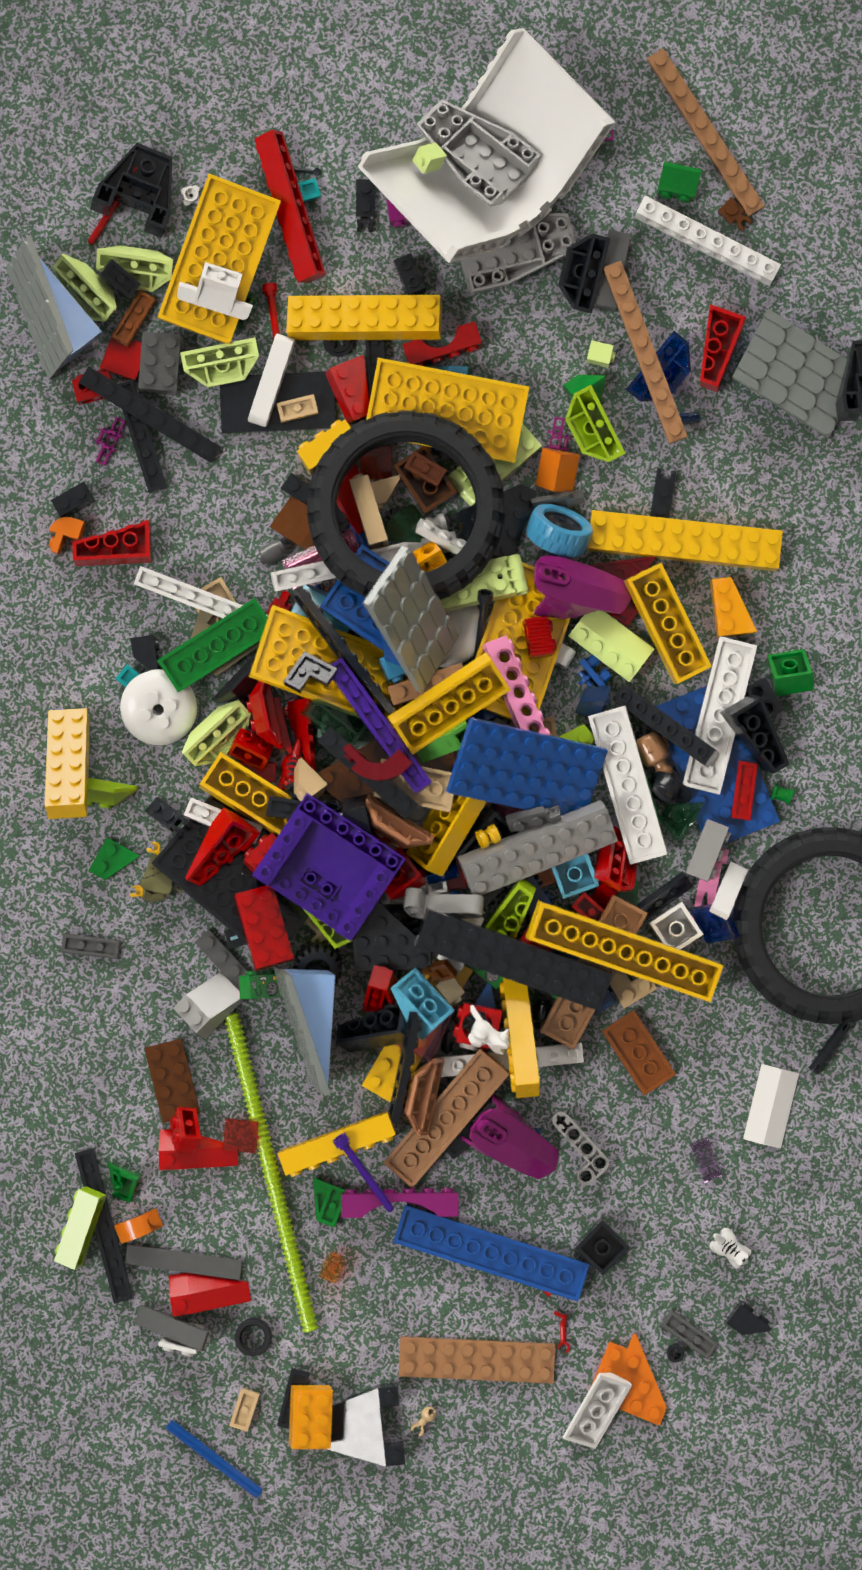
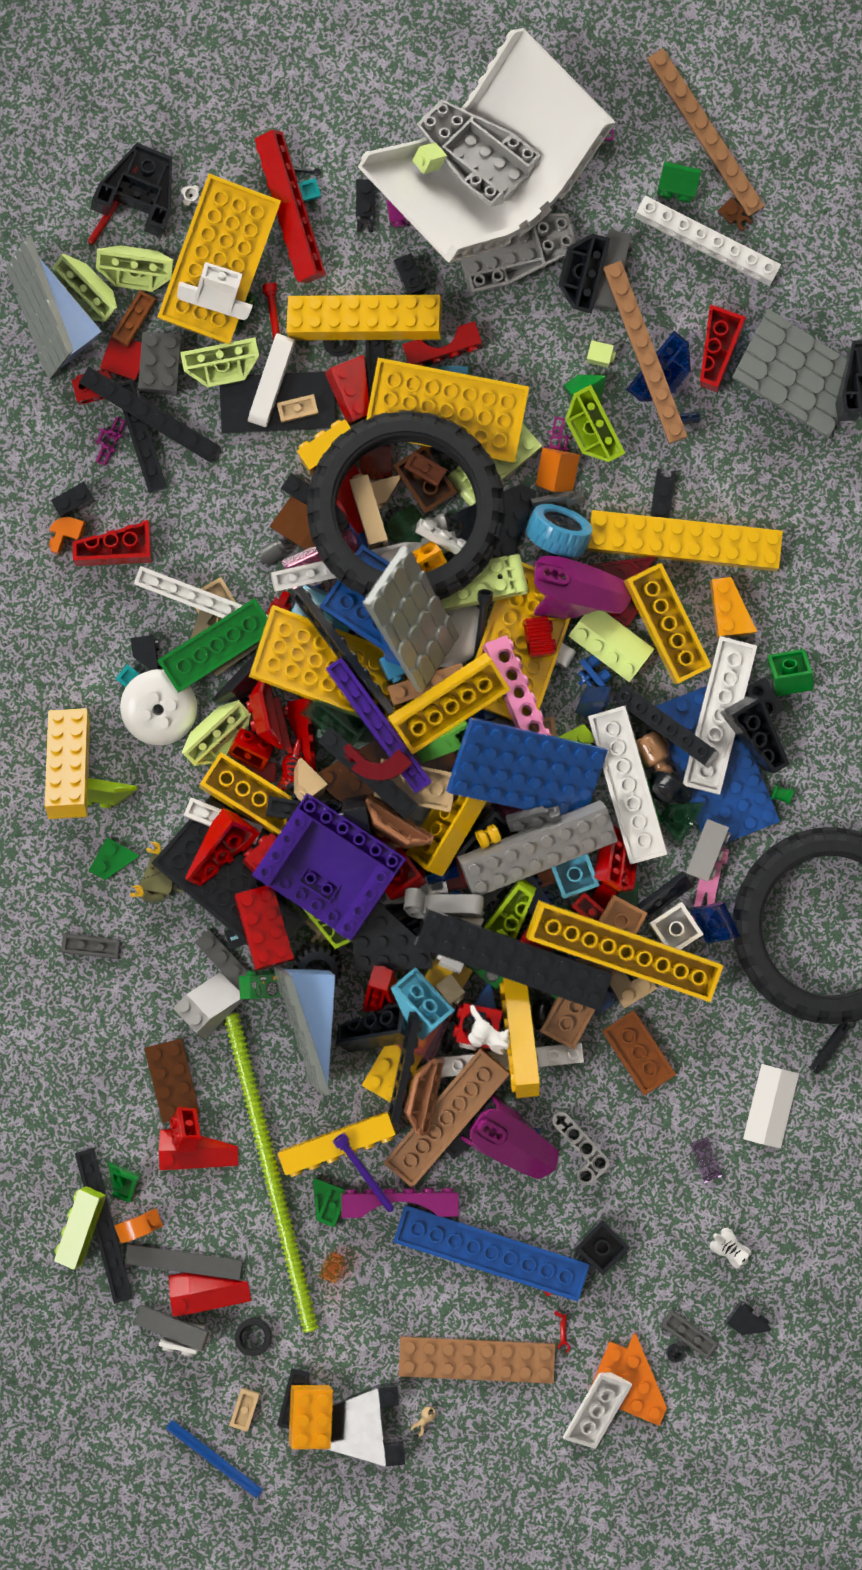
(118, 279): black panel -> none
(167, 816): black hinge -> none
(240, 1135): clear red piece -> none
(309, 668): plate -> none
(441, 969): reddish brown plate -> none
(728, 890): white tile -> none
(744, 790): red tile -> none

